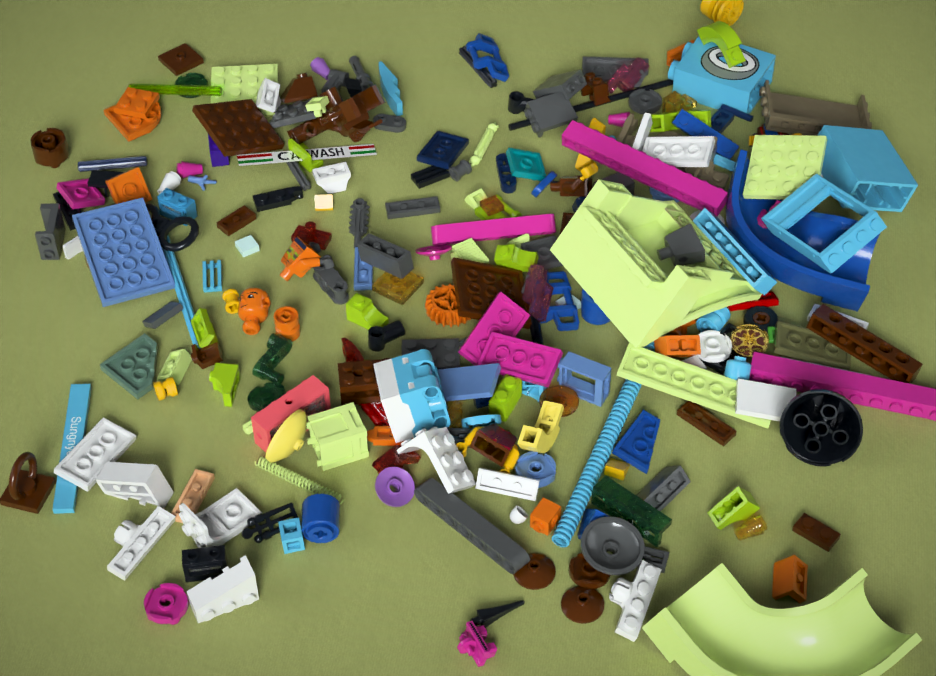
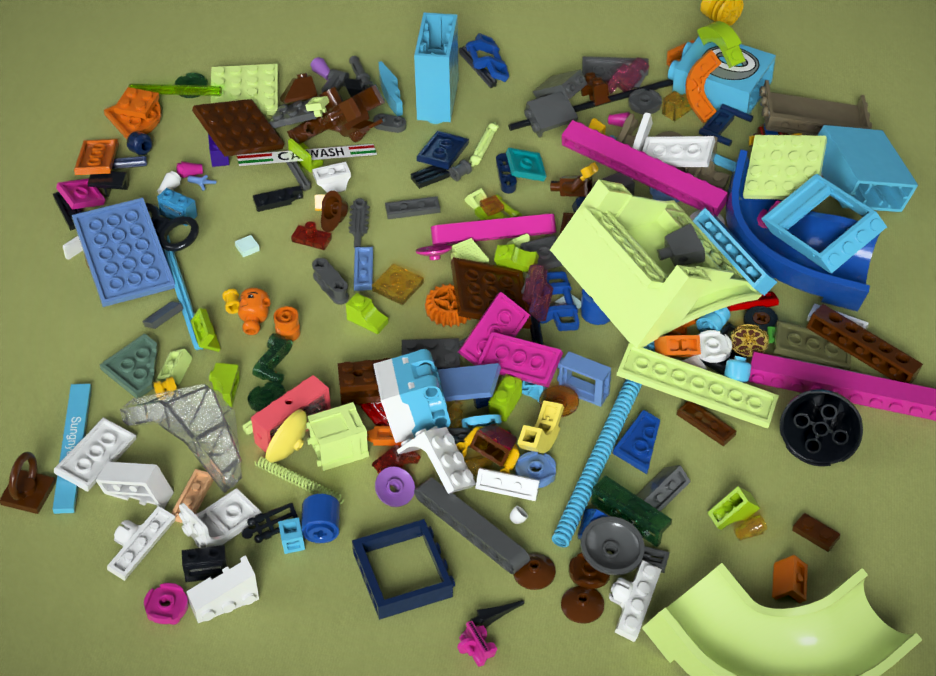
(49, 147): reddish brown brick -> none
(51, 240): dark grey panel -> none
(96, 157): none -> orange tile
(128, 186): orange plate -> none
(139, 143): none -> dark blue head
(180, 59): reddish brown plate -> none
(200, 421): none -> clear panel
(207, 355): reddish brown bracket -> none
(211, 266): medium azure tile -> none
(236, 220): reddish brown plate -> none
(268, 96): white slope -> none
(302, 257): orange torso -> none
(333, 211): none -> reddish brown piece
(350, 351): clear red slope -> none
(379, 336): black piece -> none
(385, 256): dark grey brick -> none
(412, 599): none -> dark blue window
(436, 67): none -> medium azure brick
(477, 462): none -> clear yellow cone
(517, 102): black piece -> none
(544, 184): blue tile -> none
(545, 516): orange brick -> none
(582, 162): yellow slope -> none
(616, 469): yellow slope -> none
(663, 121): lime arch -> none
(695, 85): none -> orange plate
(695, 127): blue plate -> none
(762, 399): white tile -> none

